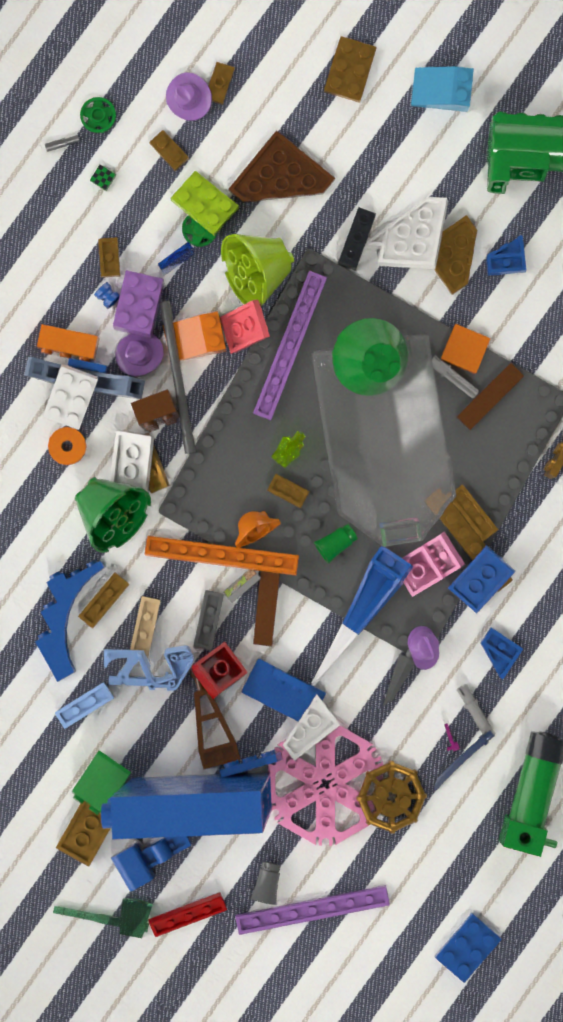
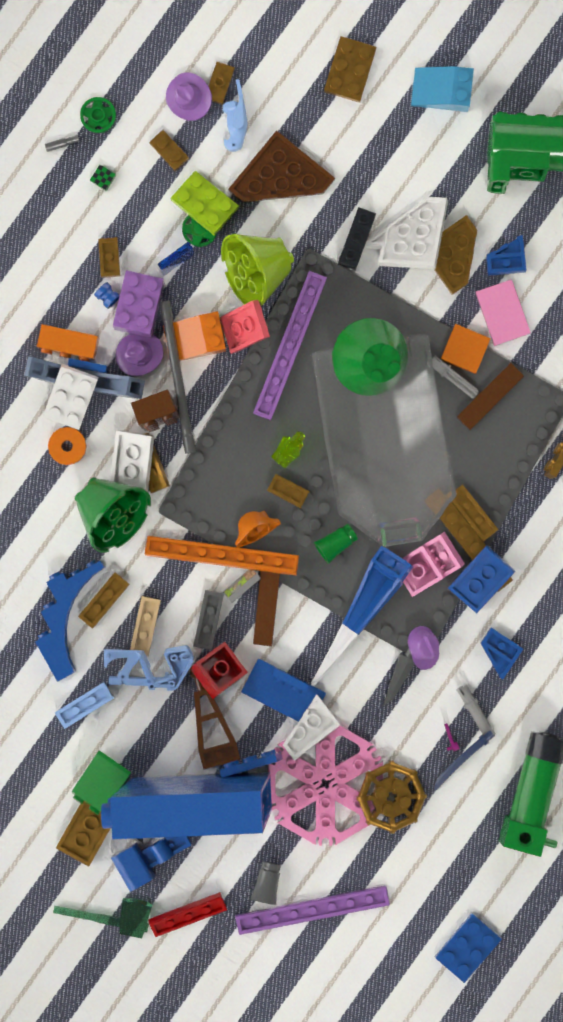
(236, 122): none -> light blue animal
(502, 312): none -> bright pink tile

